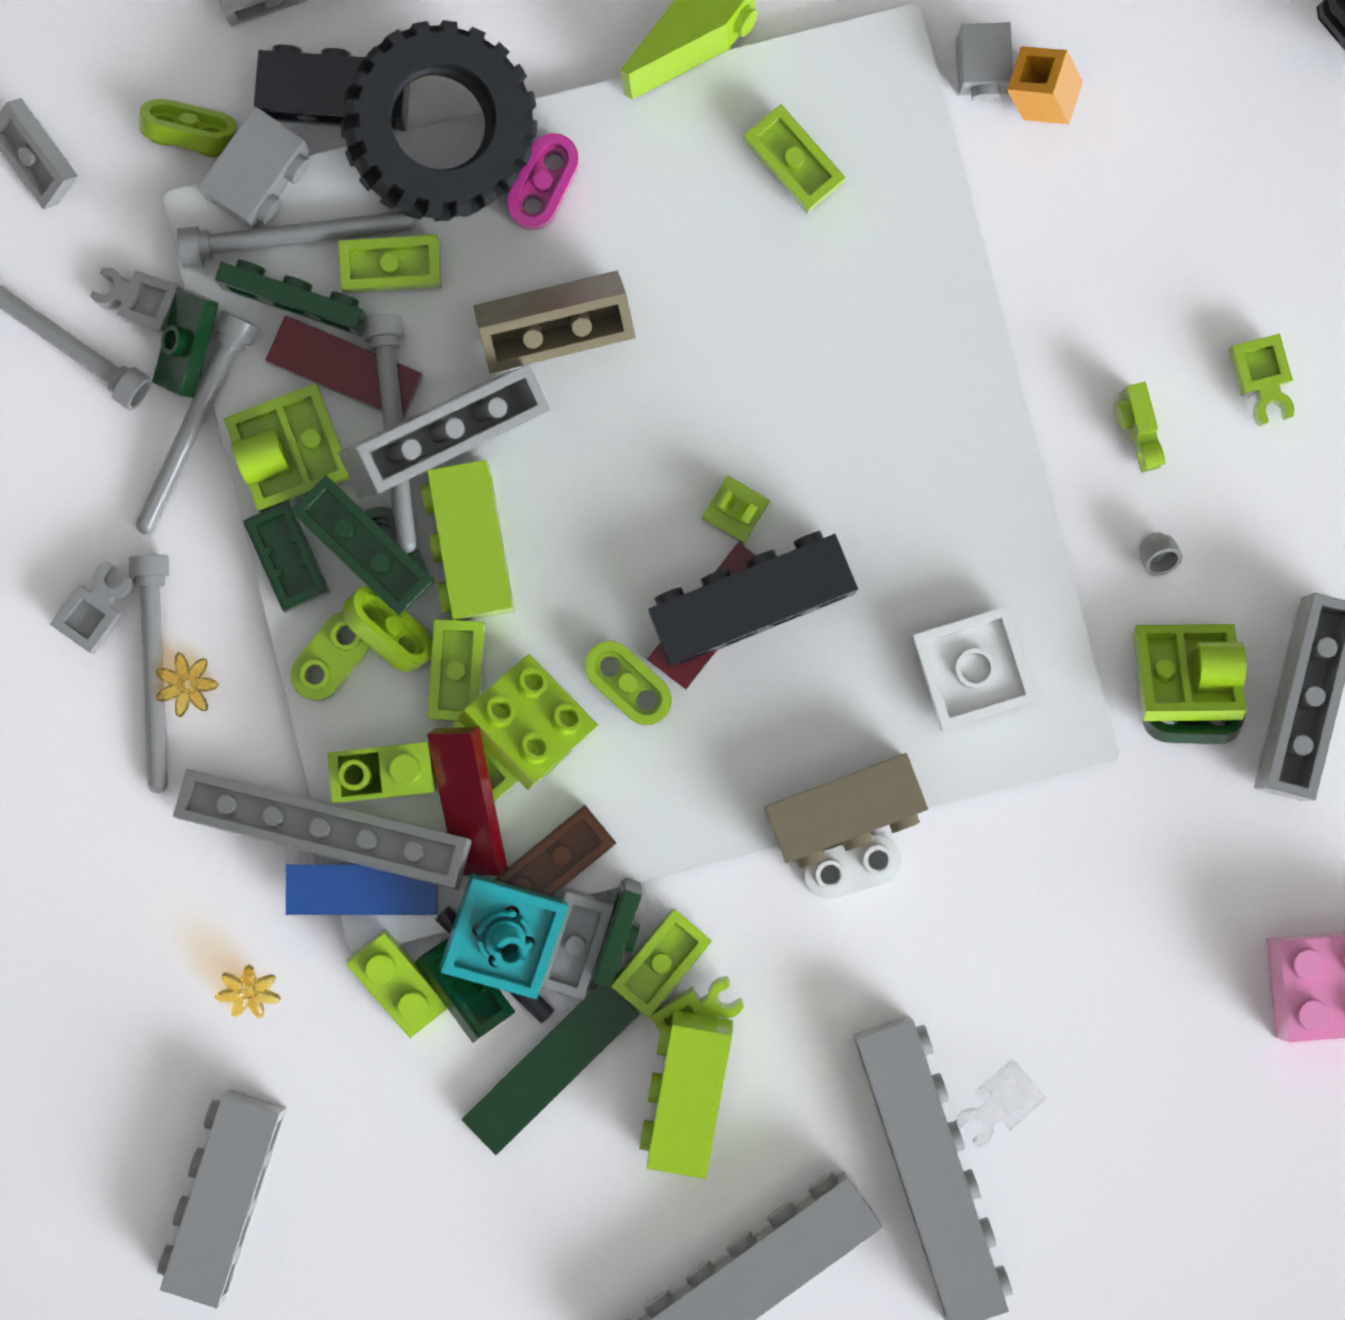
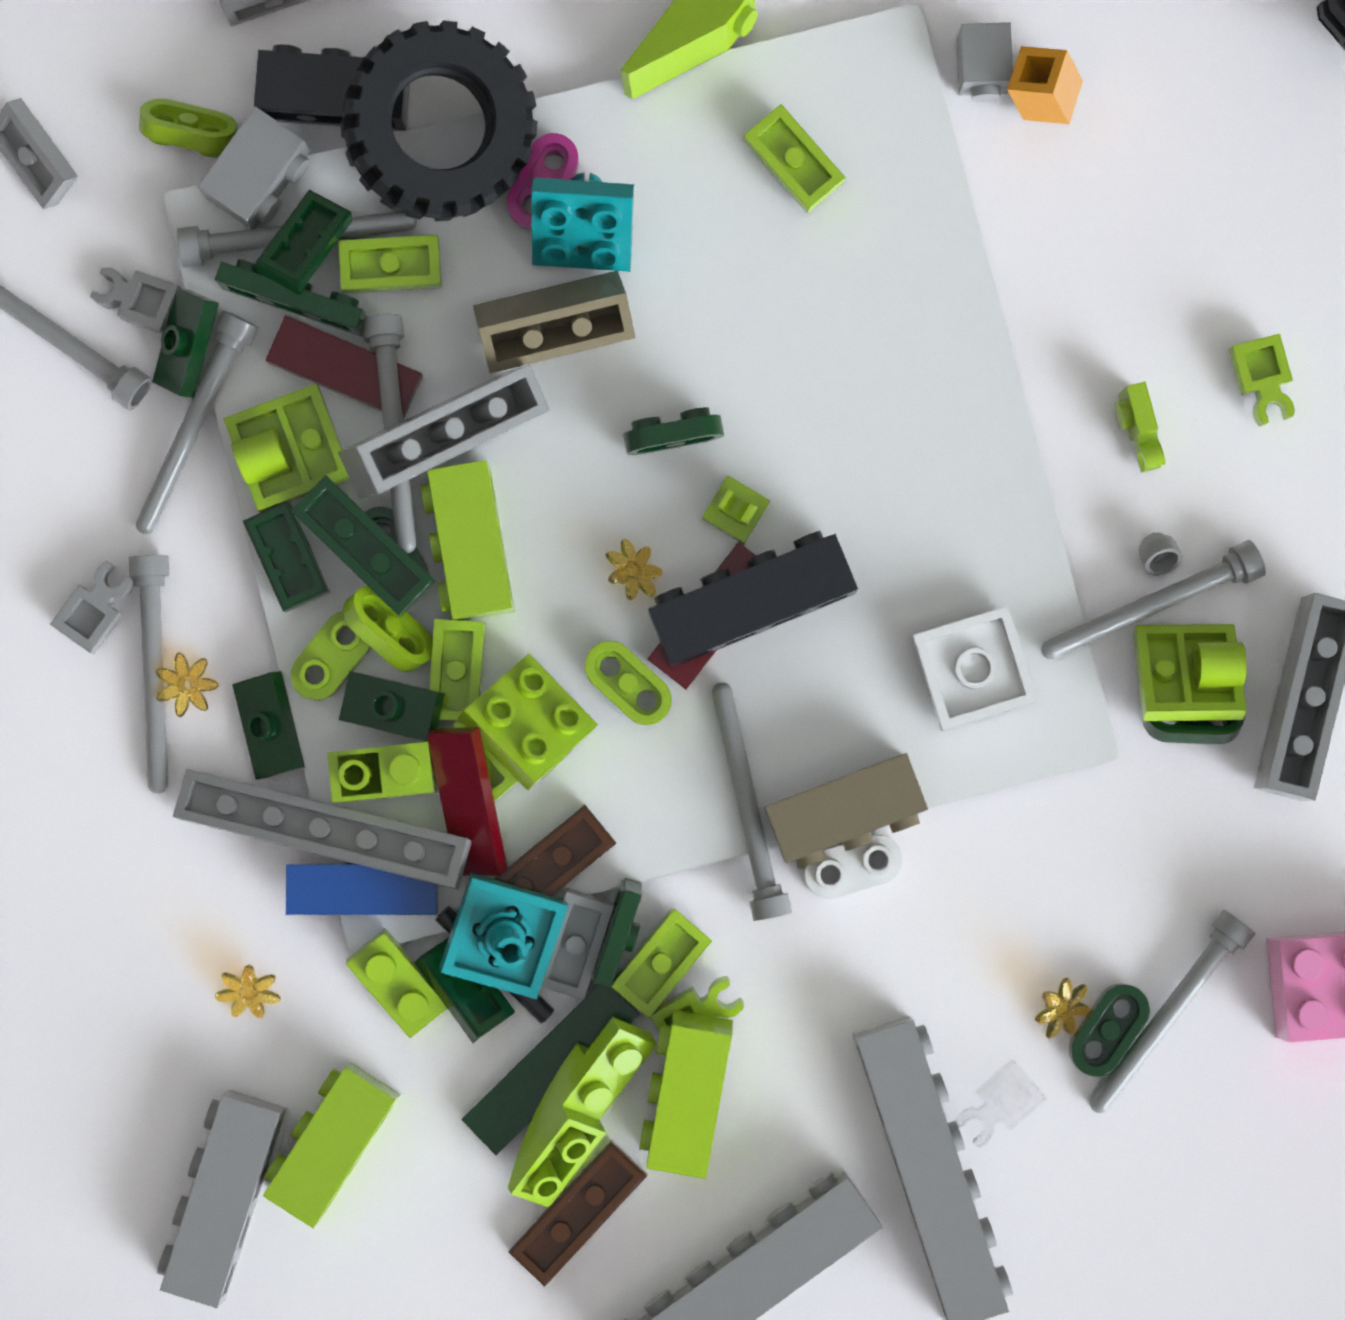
(268, 725): none -> dark green plate
(303, 241): none -> dark green plate
(329, 1143): none -> lime brick
(391, 706): none -> dark green plate
(569, 1115): none -> lime slope
(578, 1213): none -> reddish brown tile
(582, 215): none -> teal plate
(633, 570): none -> clear yellow plant
(694, 428): none -> dark green plate
(768, 897): none -> light grey piece
(1062, 1008): none -> clear yellow plant
(1112, 1032): none -> dark green plate
(1227, 937): none -> light grey piece
(1241, 564): none -> light grey piece

